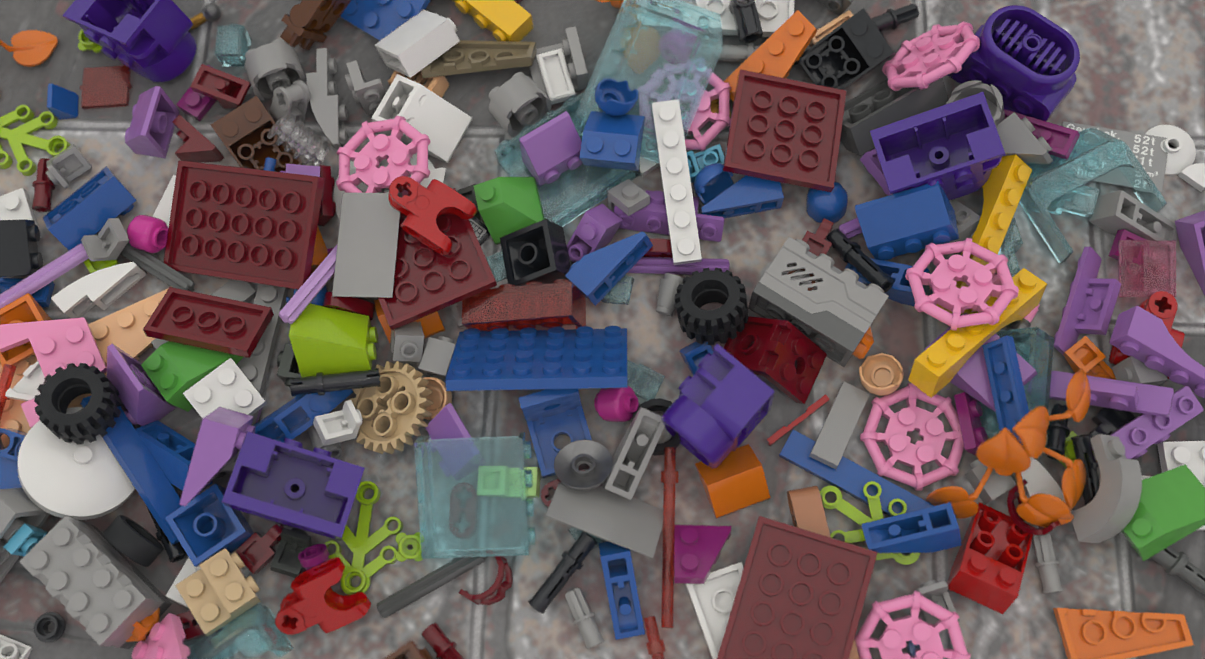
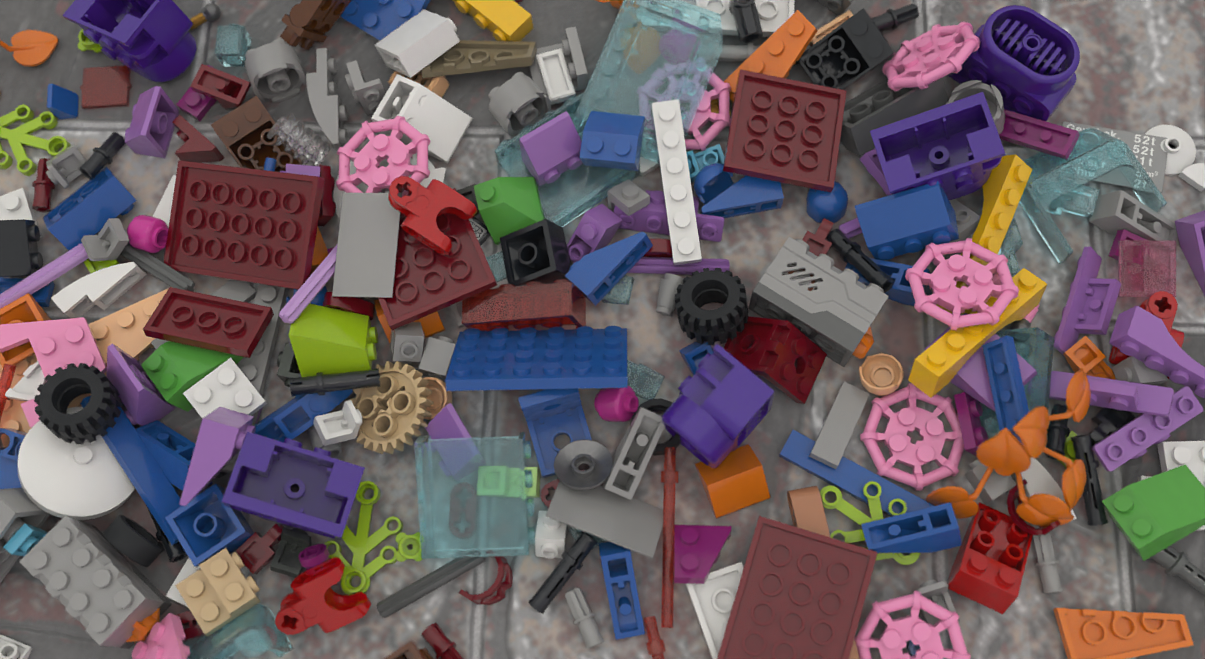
(41, 627): black plate -> none
(102, 155): none -> black axle
(291, 101): light grey piece -> none
(549, 537): none -> white bracket
(615, 97): blue hair -> none
(810, 410): red piece -> none
(1018, 139): light grey slope -> none
(1116, 496): light grey arch -> none

